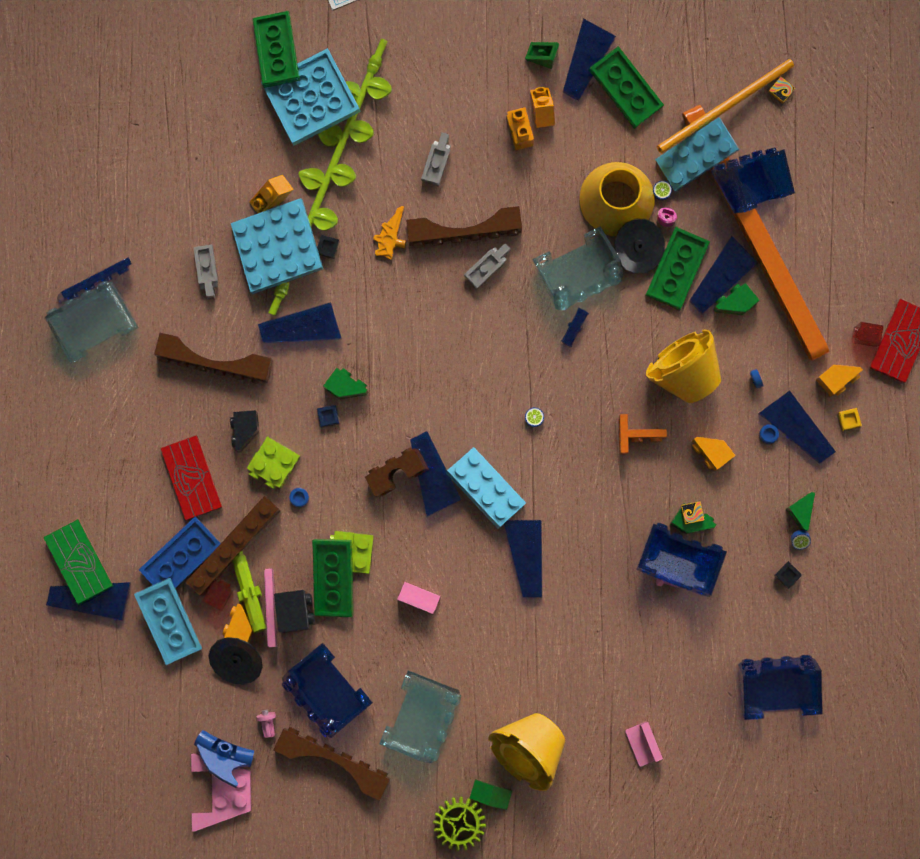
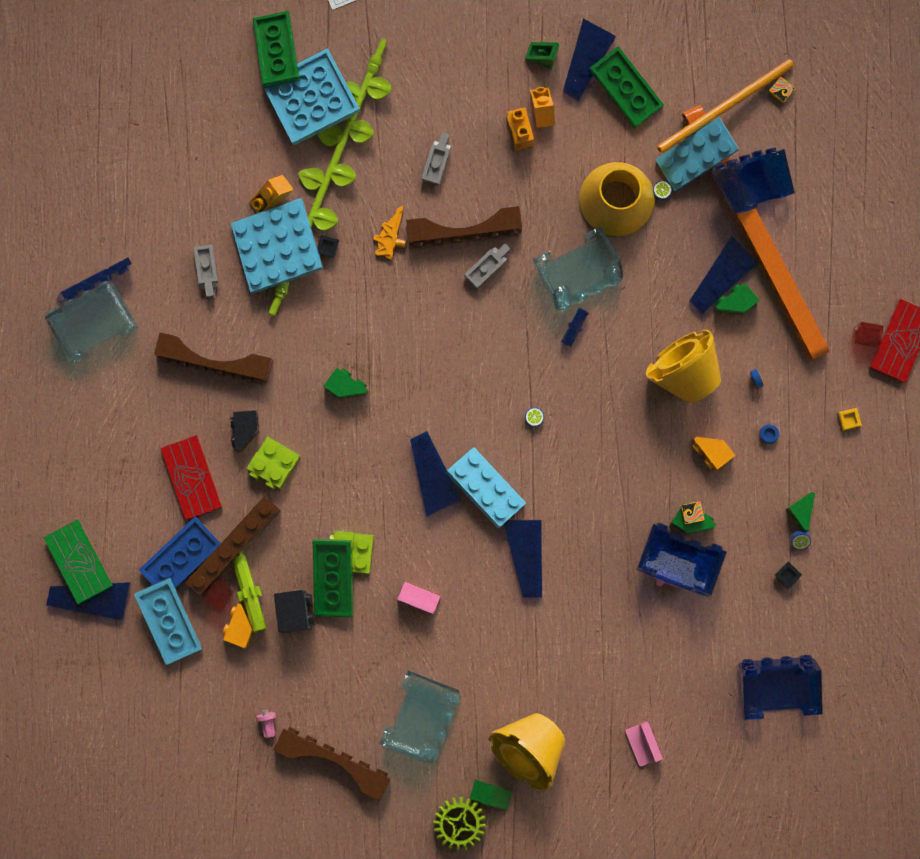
(222, 757): blue pin -> none
(226, 799): bright pink wing -> none
(235, 660): black piece -> none
(270, 607): bright pink tile -> none
(299, 497): blue tile -> none
(307, 325): clear blue wing -> none
(324, 692): clear blue windscreen -> none
(328, 416): dark blue tile -> none
(381, 478): reddish brown arch -> none
(637, 435): orange bracket -> none
(639, 245): black piece -> none
(666, 217): dark pink tile -> none
(677, 268): green tile -> none
(798, 427): clear blue wing -> none
(836, 378): light orange slope -> none

